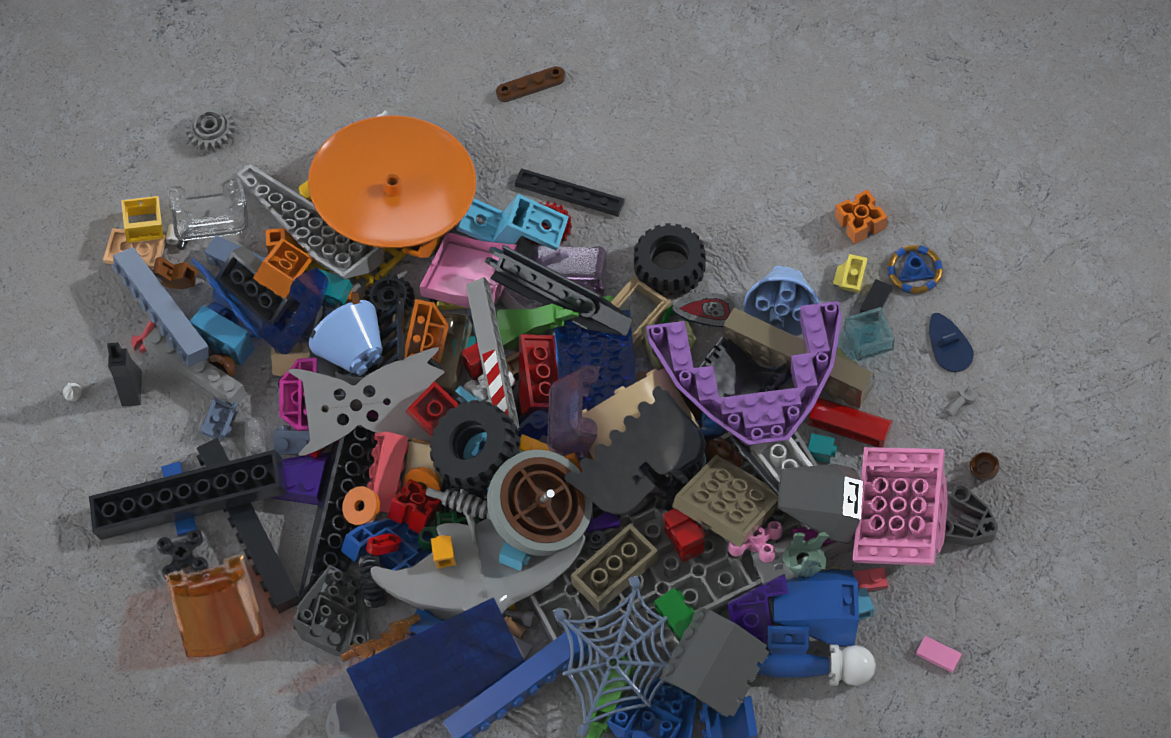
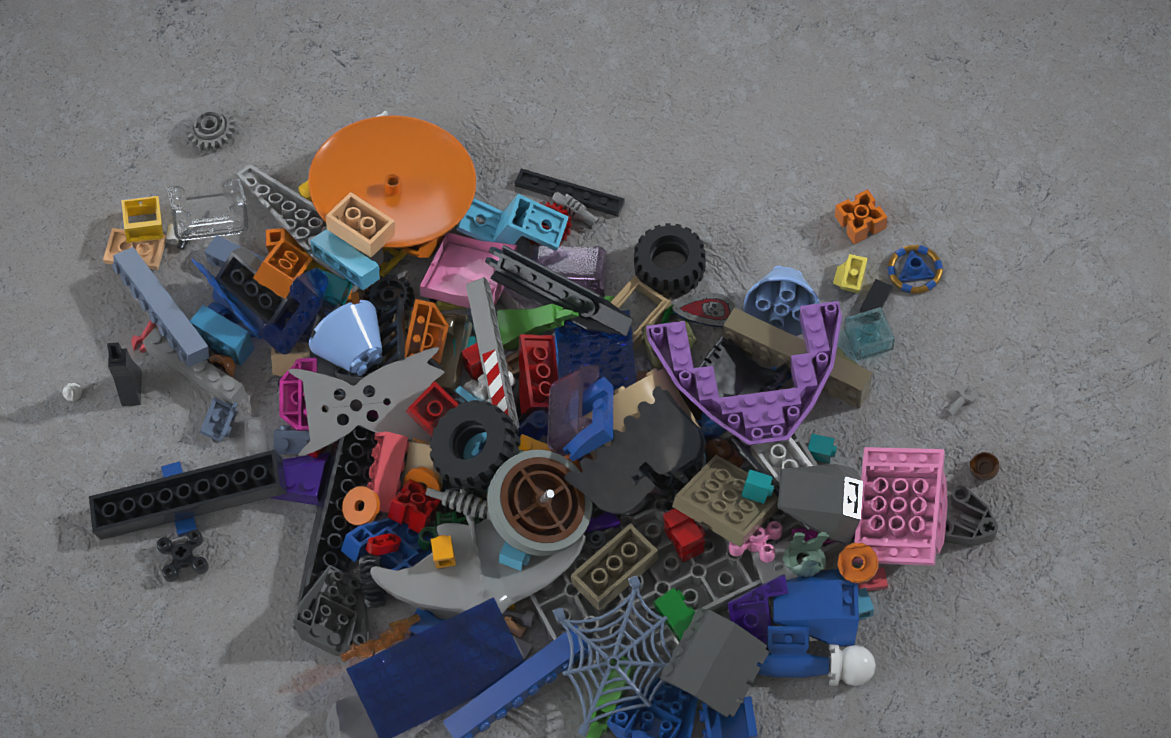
(175, 276): dark orange brick -> none
(215, 608): clear orange windscreen -> none
(255, 540): black brick -> none
(345, 259): none -> medium azure brick
(360, 225): none -> light nougat brick
(530, 84): reddish brown plate -> none
(575, 209): none -> light grey hinge
(598, 399): none -> blue wedge
(757, 486): none -> teal brick
(850, 422): red brick -> none
(869, 566): none -> orange tile
(938, 654): bright pink tile -> none
(949, 344): dark blue shield -> none

